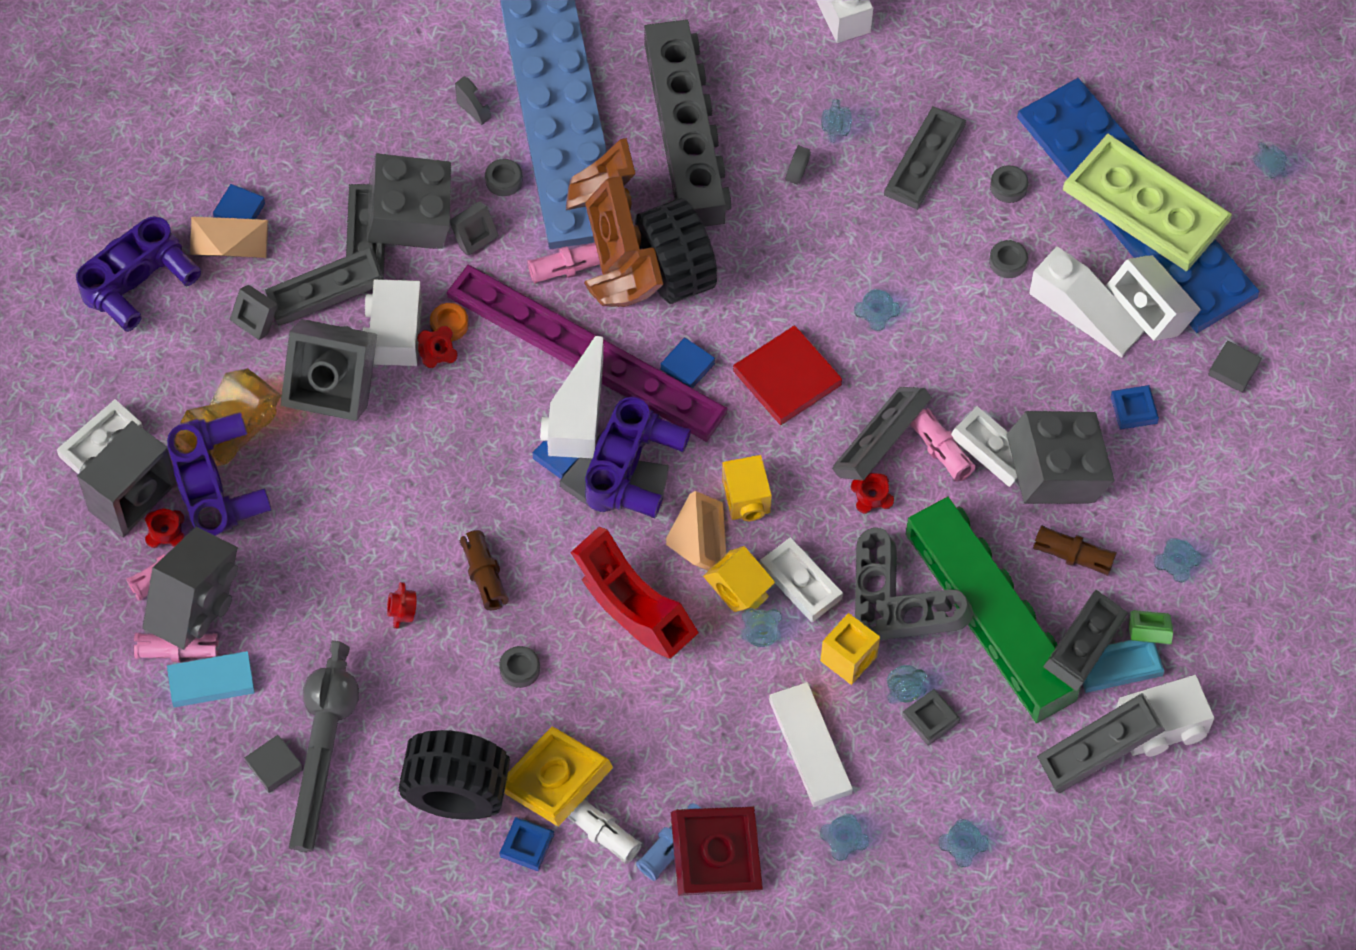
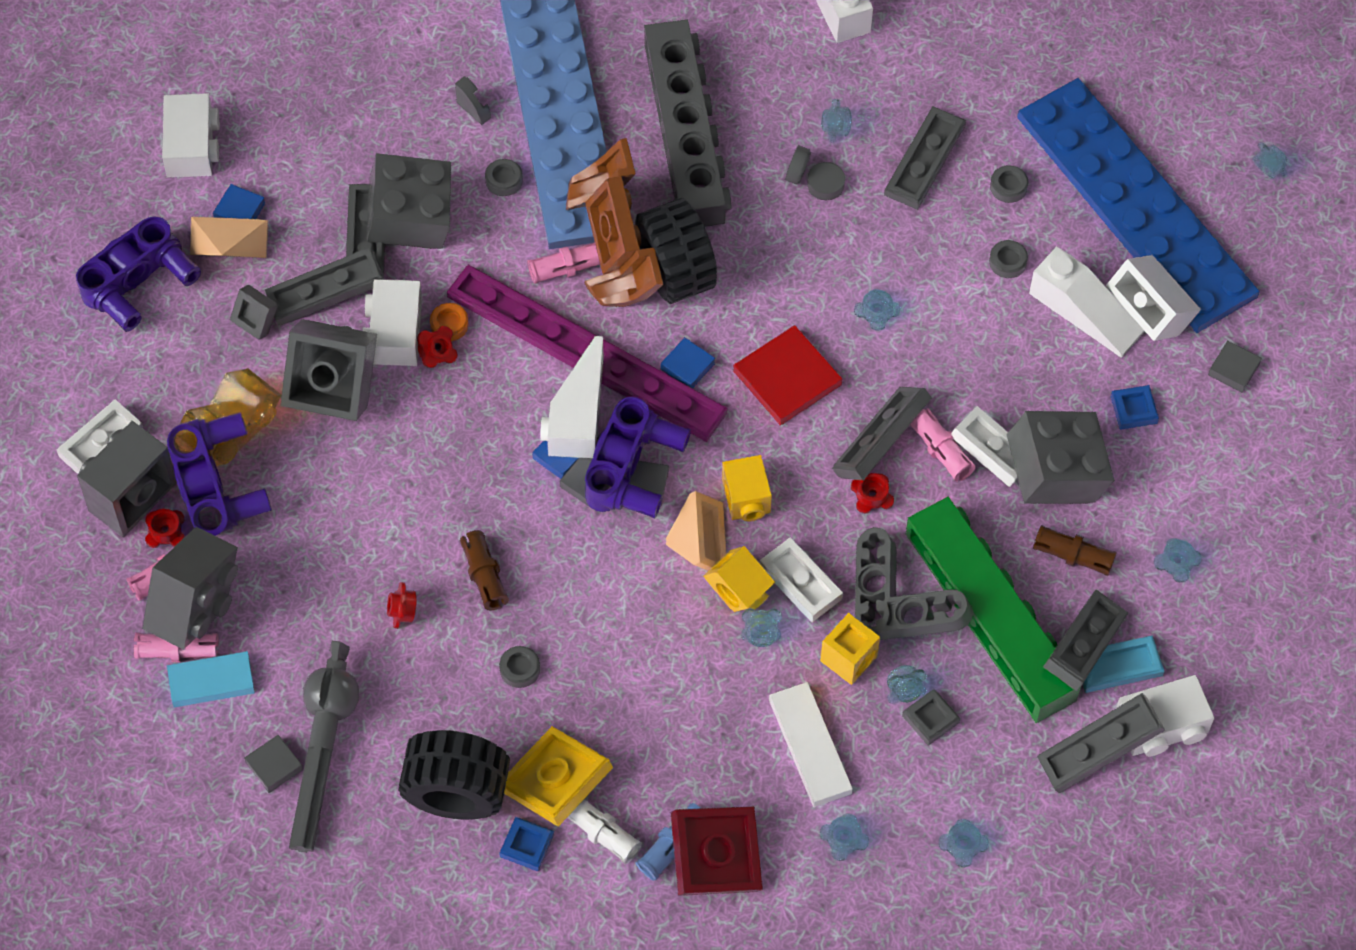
(189, 135): none -> white brick
(473, 228): dark grey plate -> none
(644, 613): red arch -> none
(826, 181): none -> dark grey tile
(1147, 202): yellowish green tile -> none
(1150, 627): bright green tile -> none

